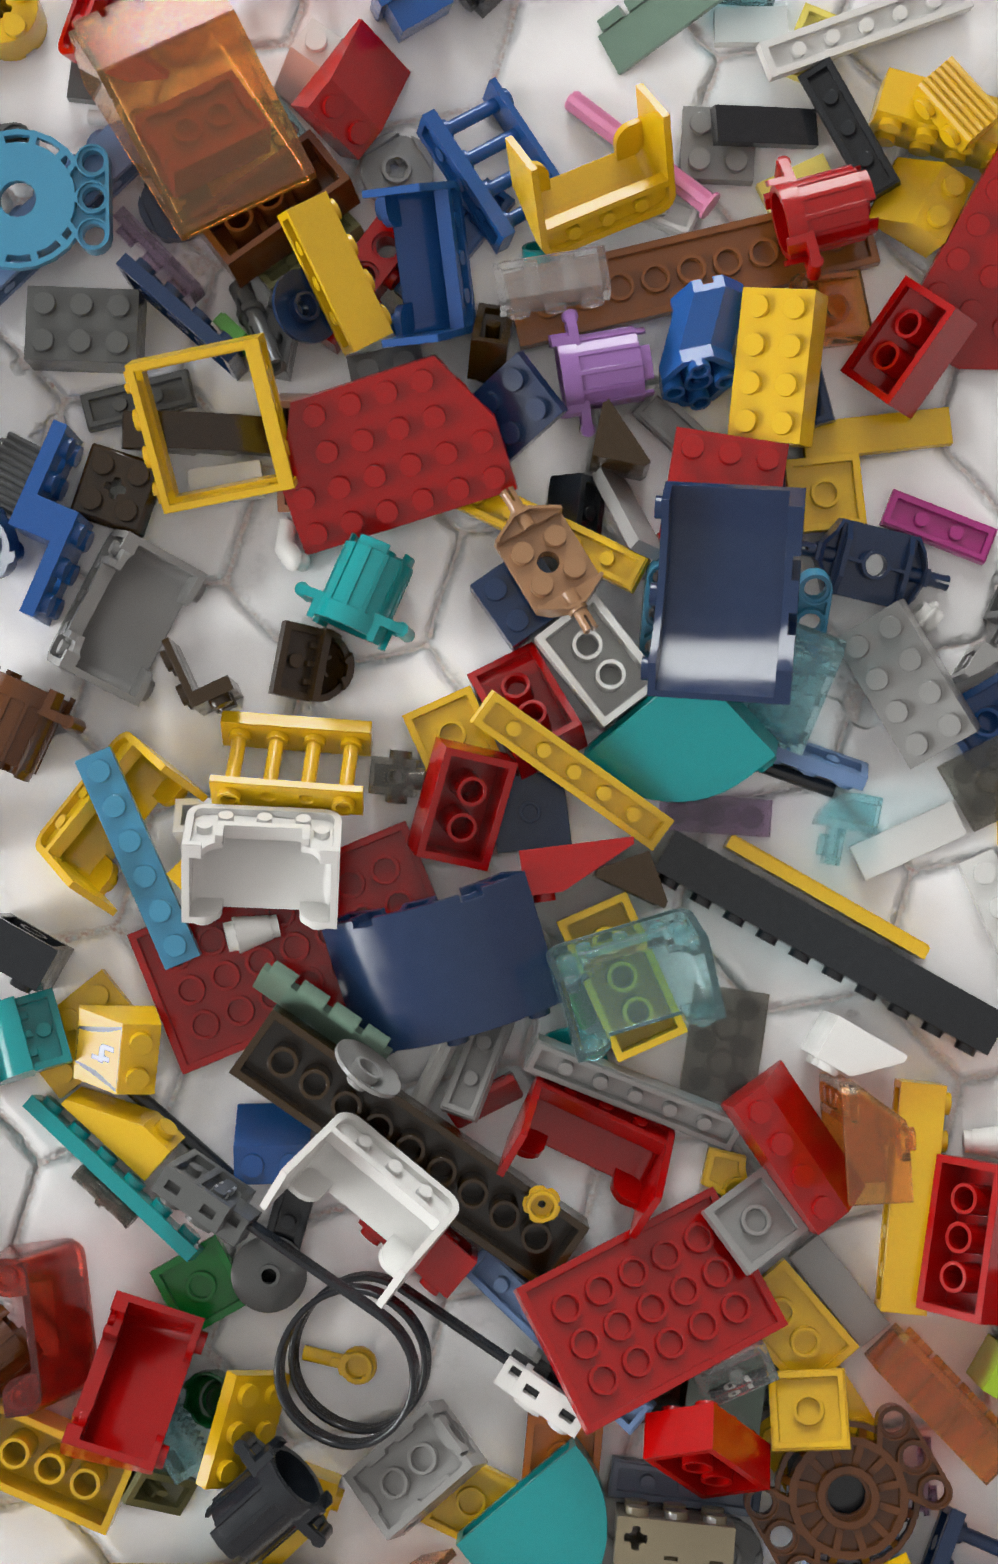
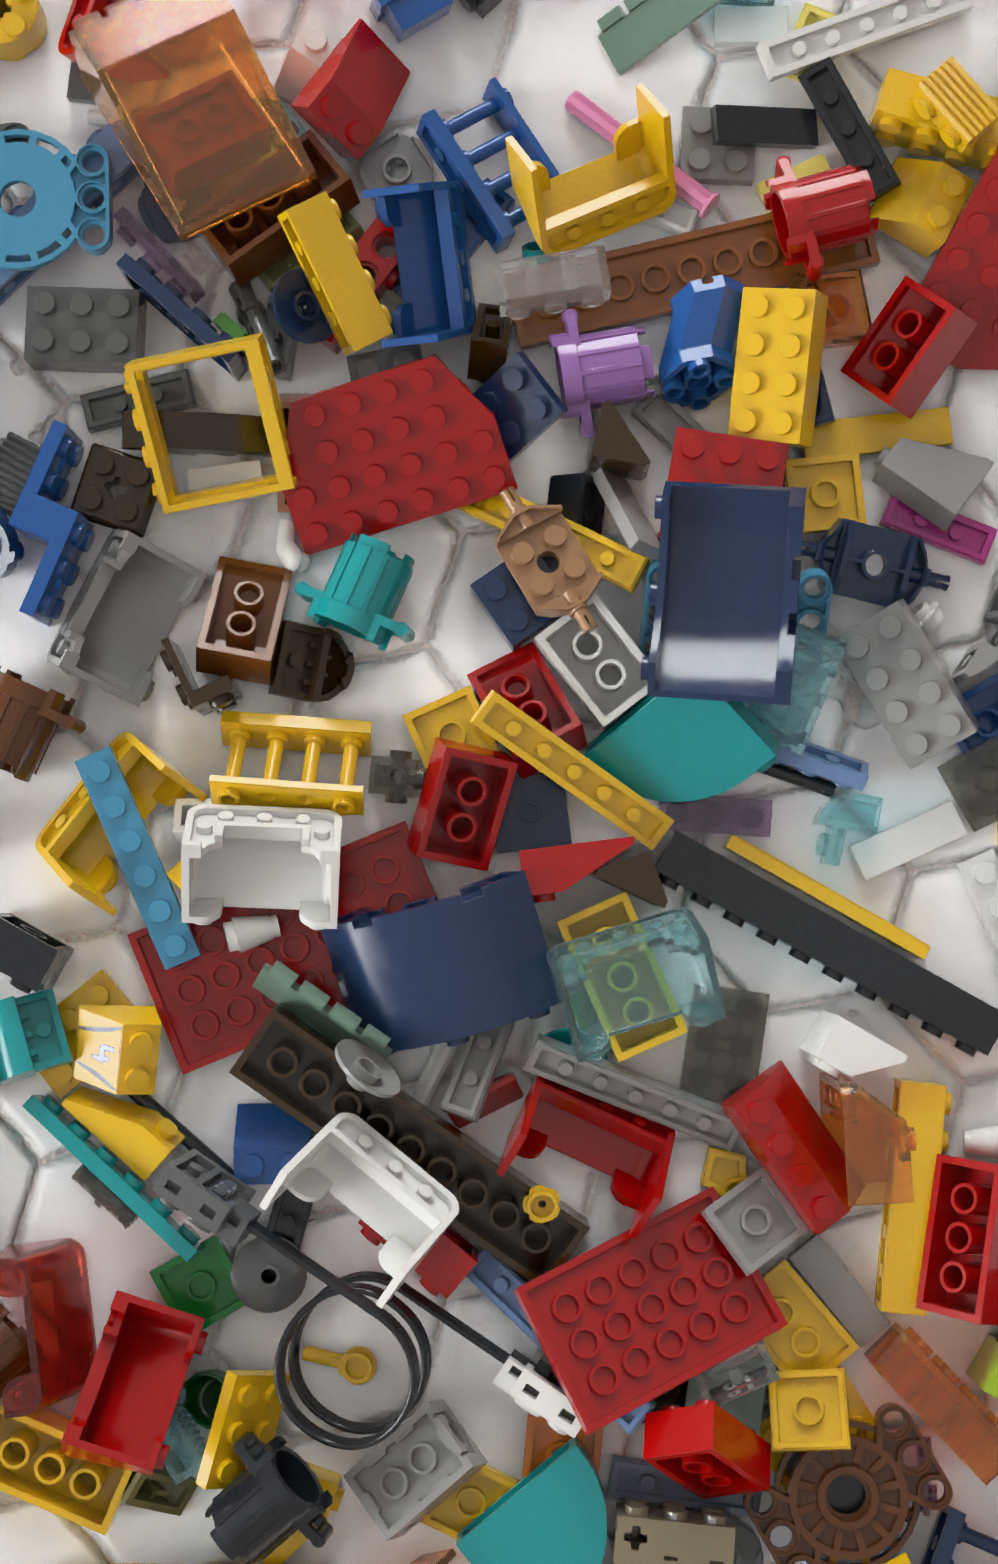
(243, 620): none -> dark orange slope
(930, 478): none -> light grey slope

